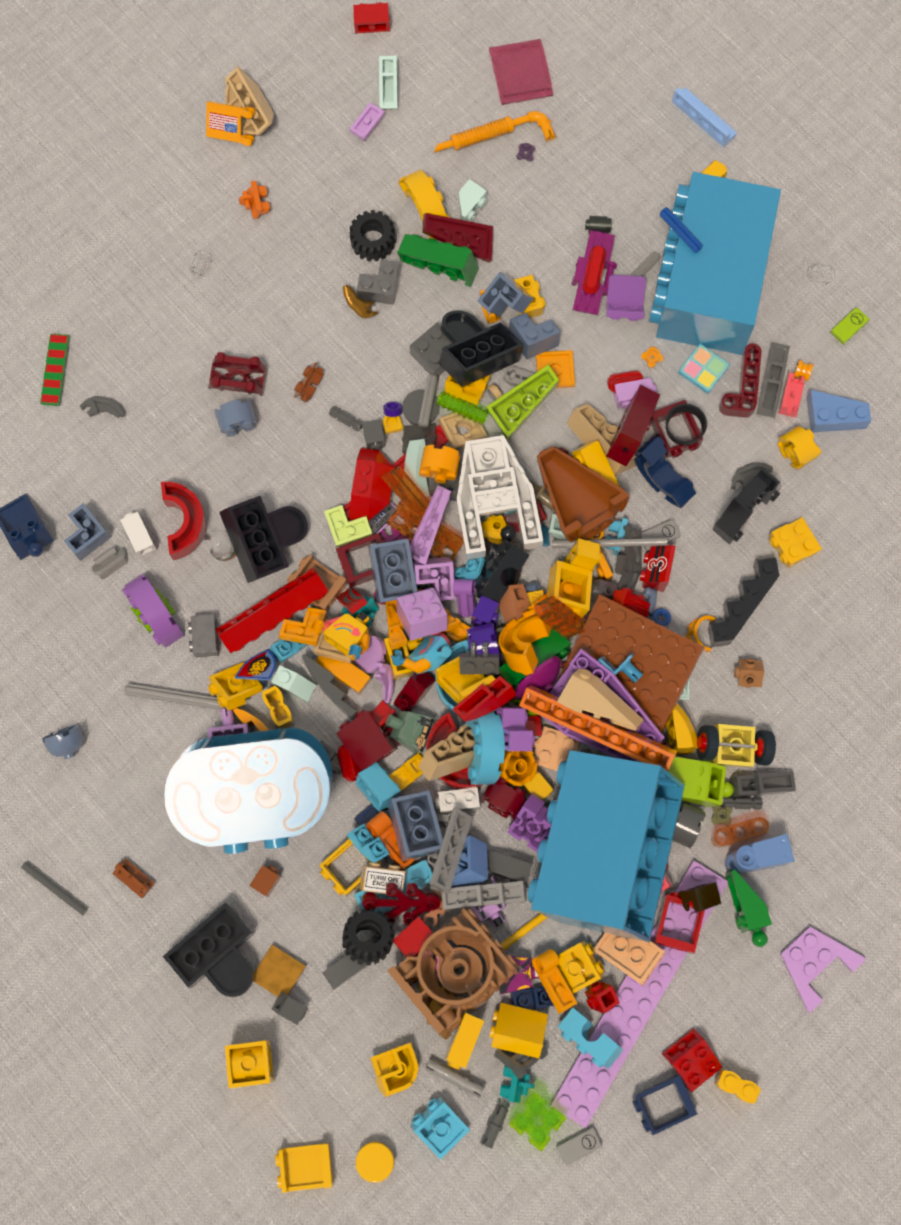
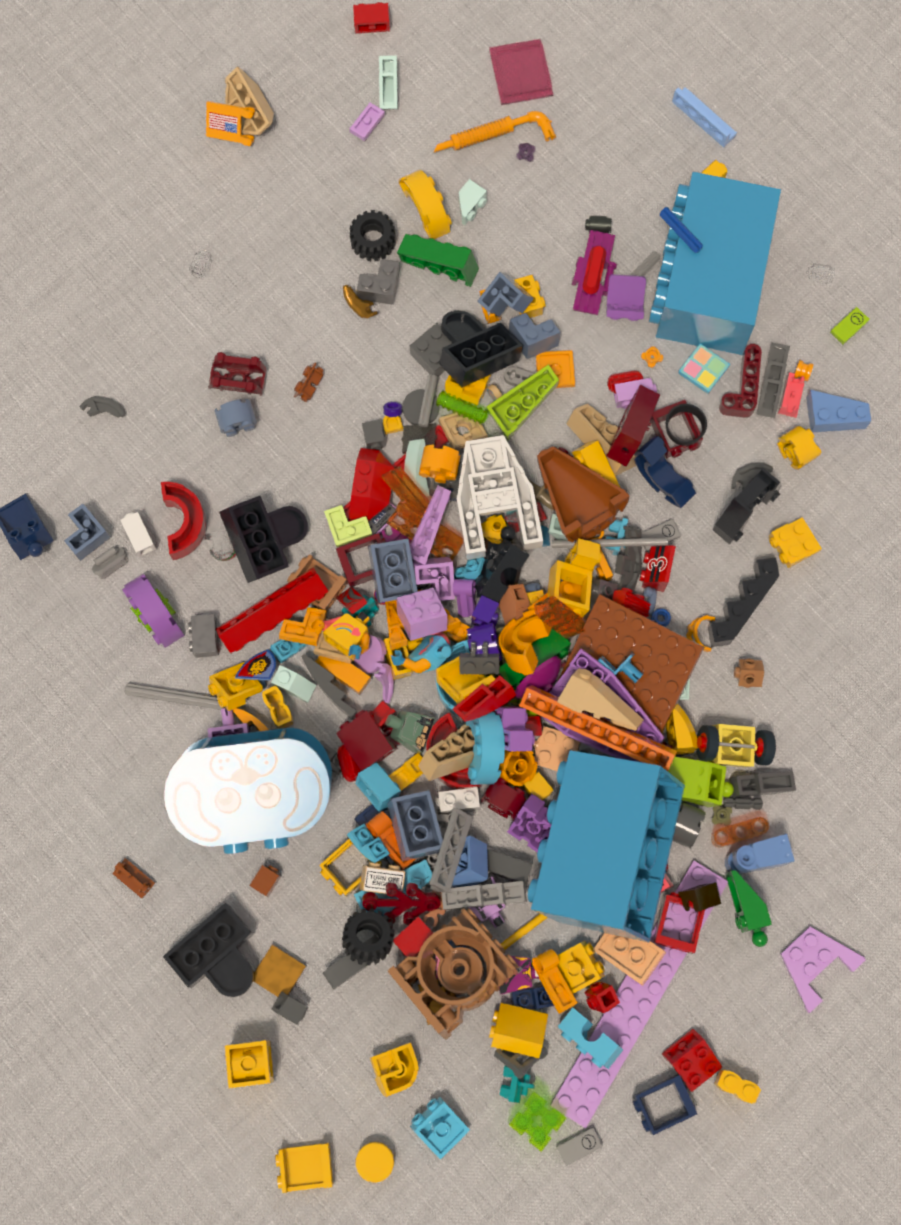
(54, 888): dark grey bar -> none
(55, 370): tile -> none
(64, 742): sand blue cylinder -> none
(251, 200): orange hips -> none
(346, 418): dark grey axle -> none
(414, 691): dark red slope -> none
(455, 1078): light grey pin -> none
(461, 233): dark red wing -> none
(463, 1041): yellow brick -> none
(494, 1126): dark grey pin -> none

